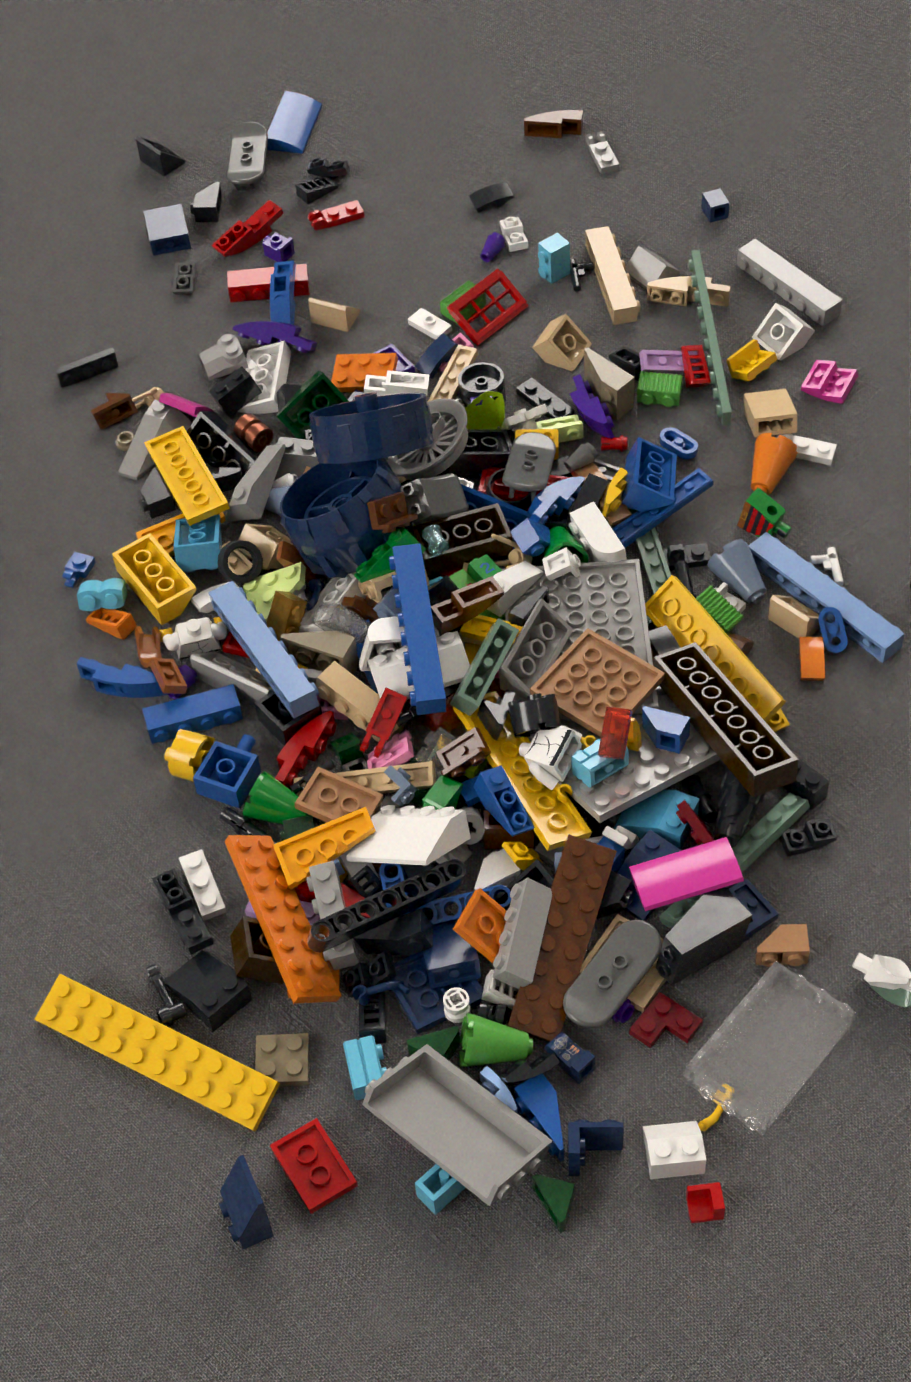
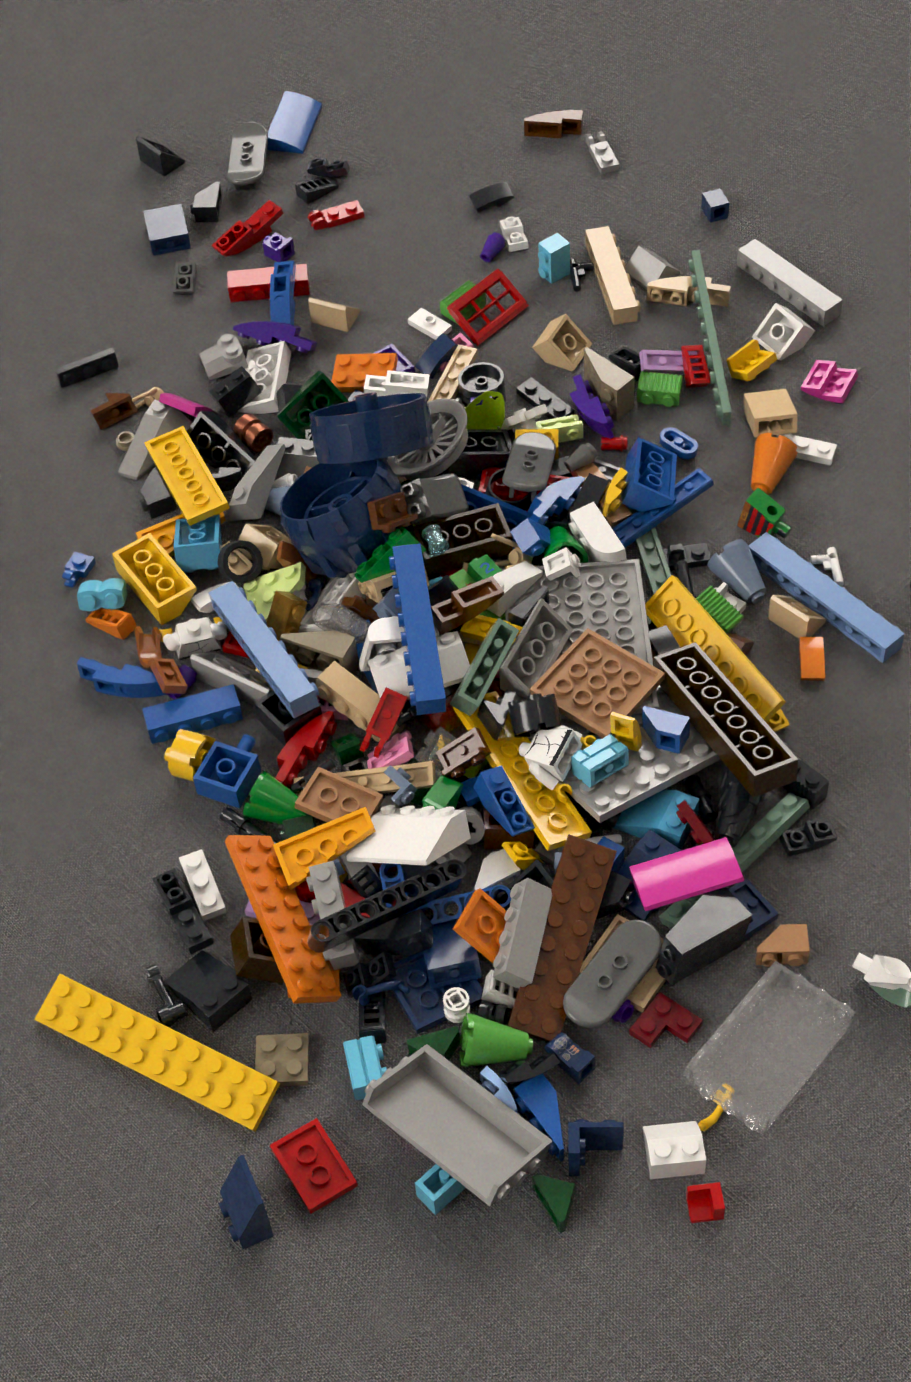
(615, 733): clear red tile -> none
(621, 836): white slope -> none
(833, 629): blue plate -> none

